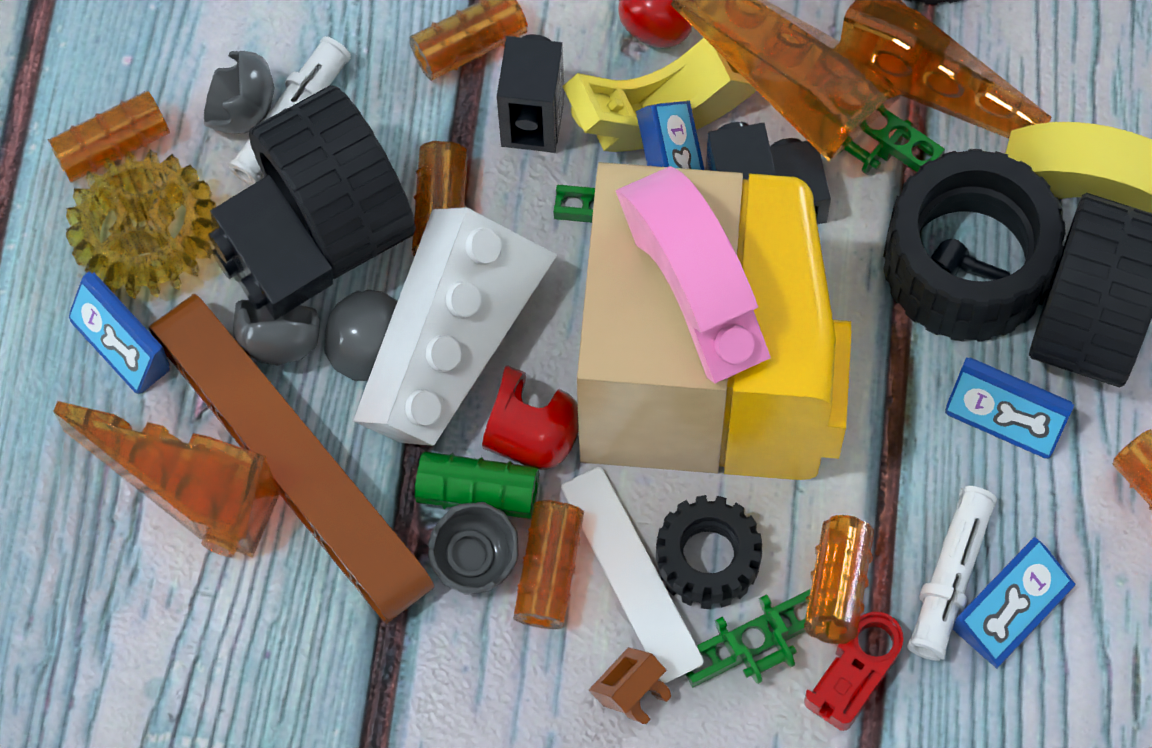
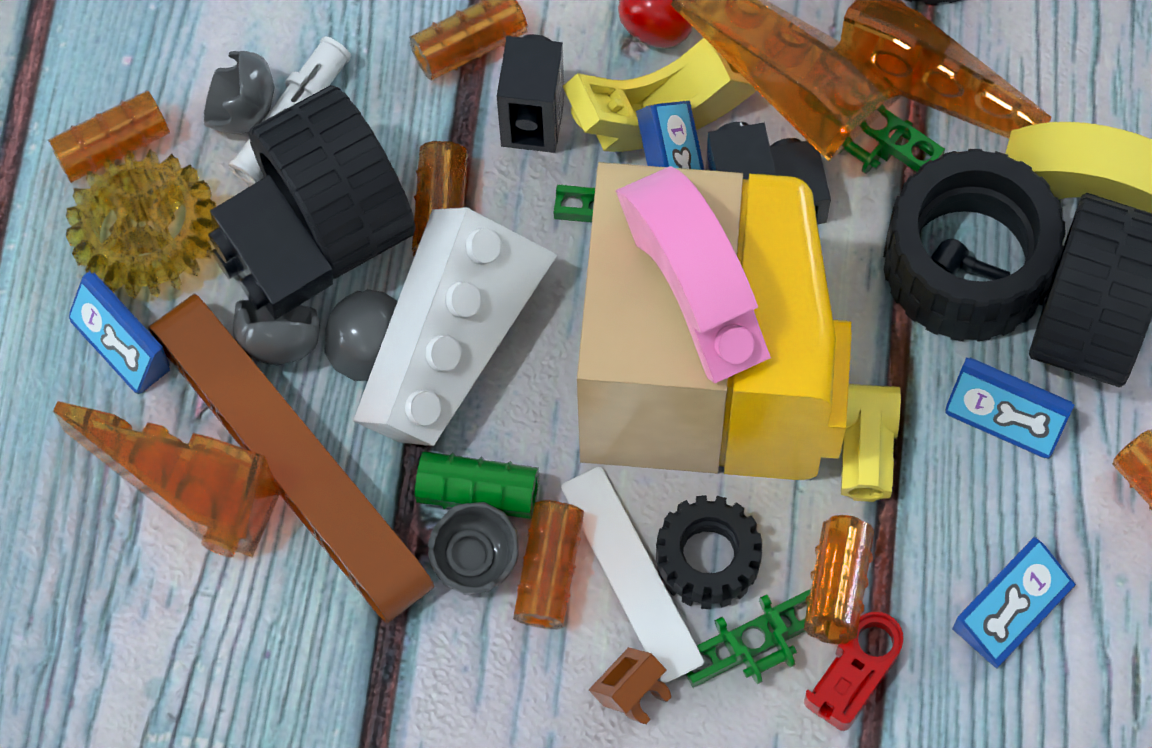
(530, 433): red helmet -> none
(869, 442): none -> light yellow piece
(945, 594): white pin -> none

